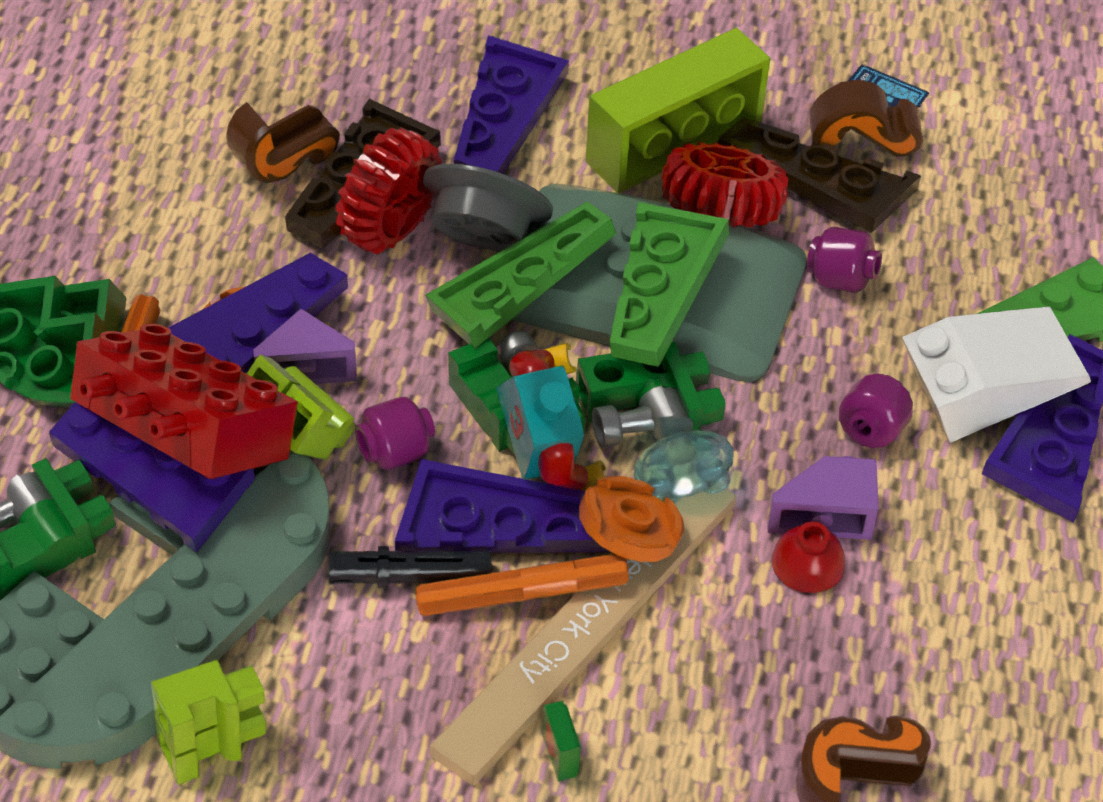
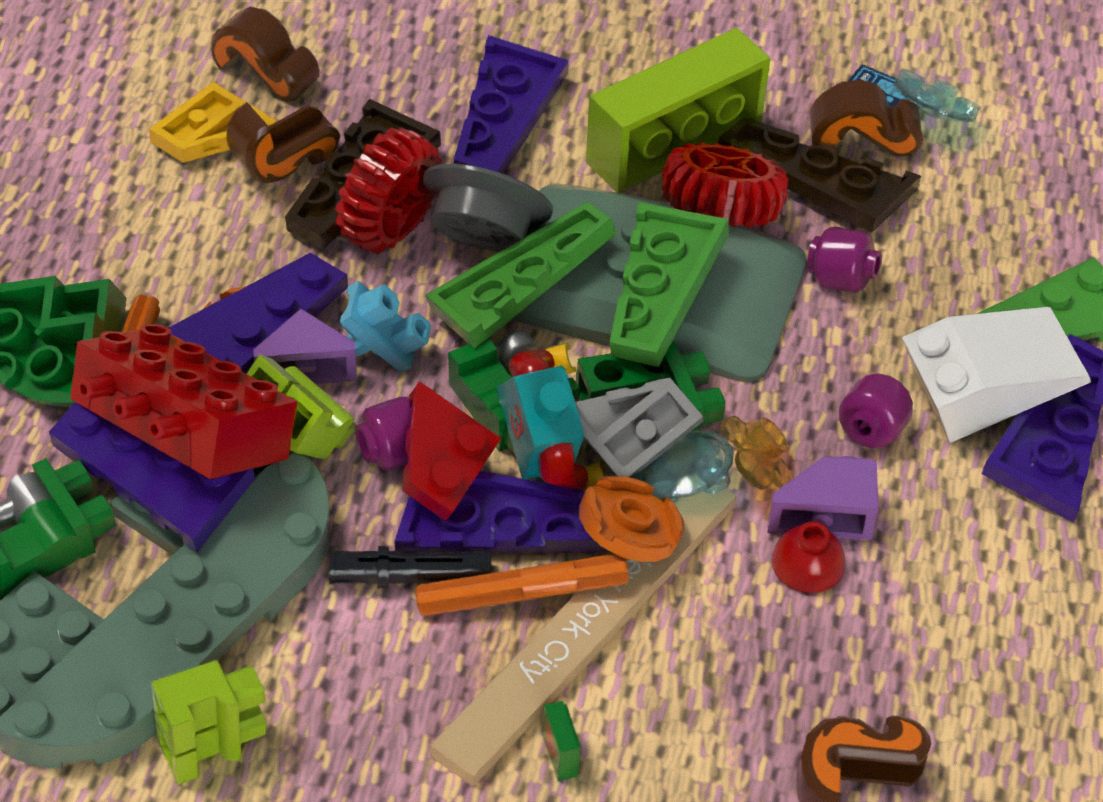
(199, 124): none -> yellow wing
(267, 50): none -> reddish brown animal
(377, 327): none -> medium azure hips
(442, 451): none -> red wing
(637, 424): none -> light grey wing
(758, 451): none -> clear yellow plate
(936, 99): none -> clear light blue dish

